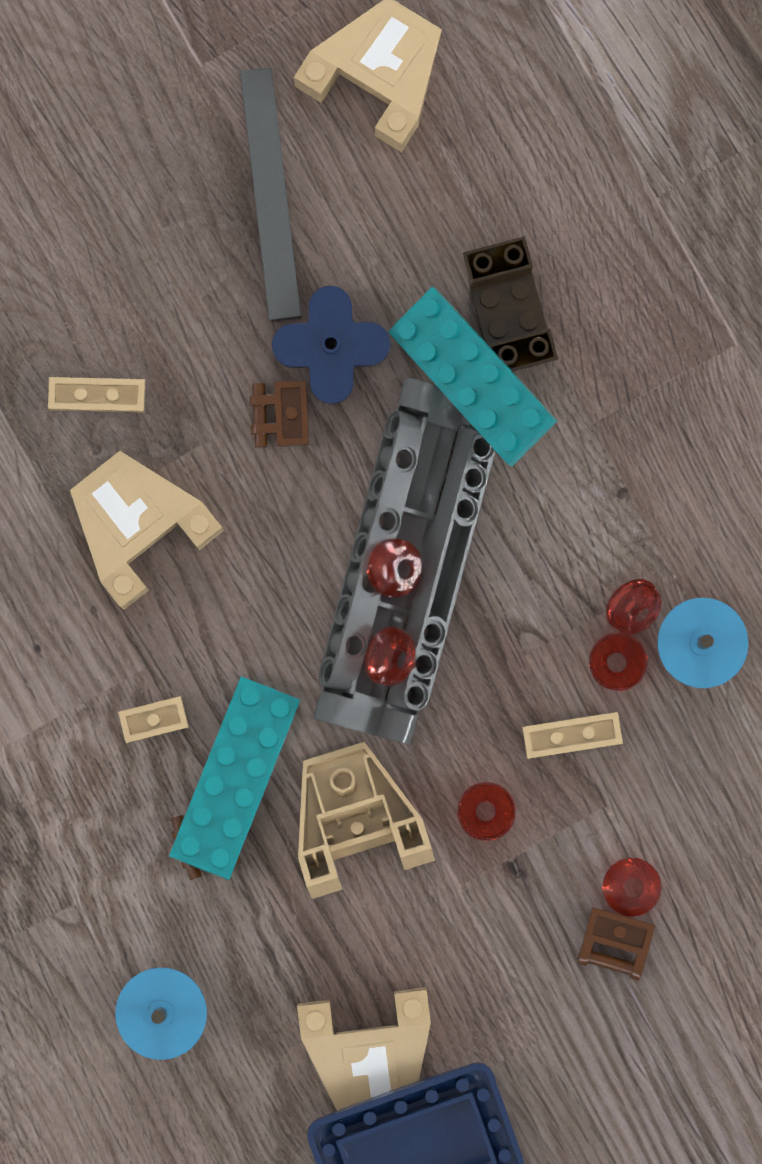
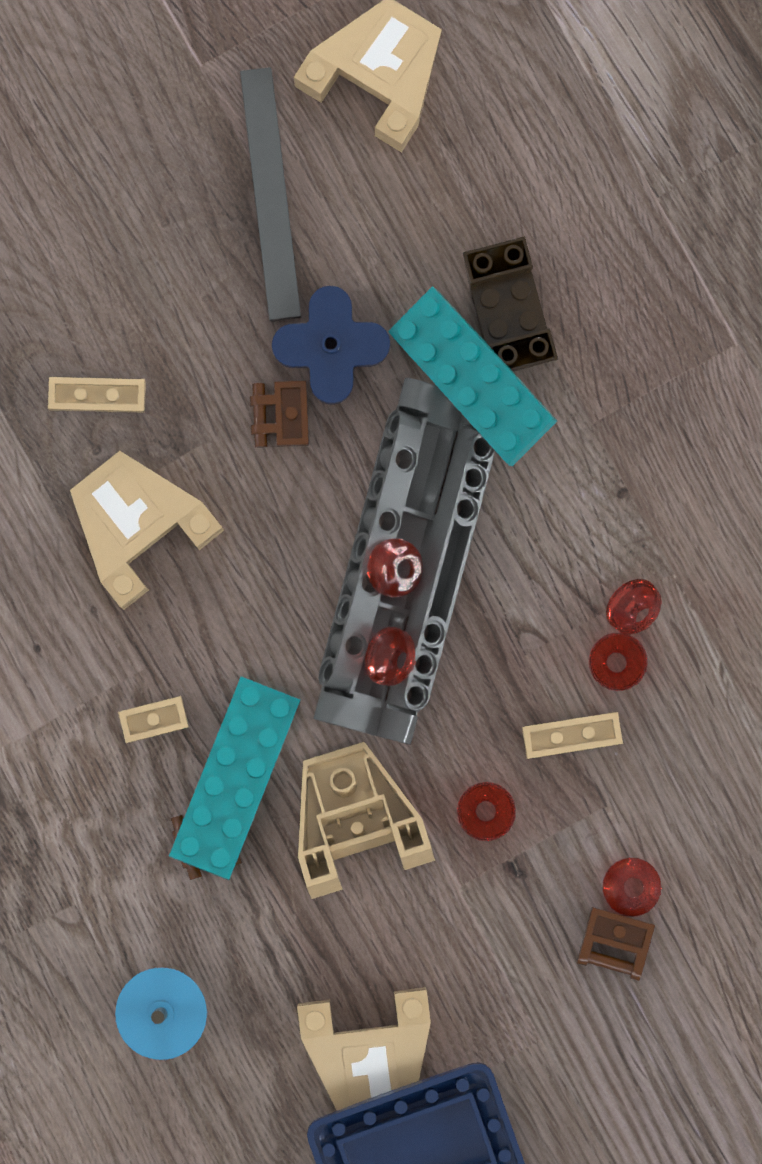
(702, 642): dark azure piece -> none

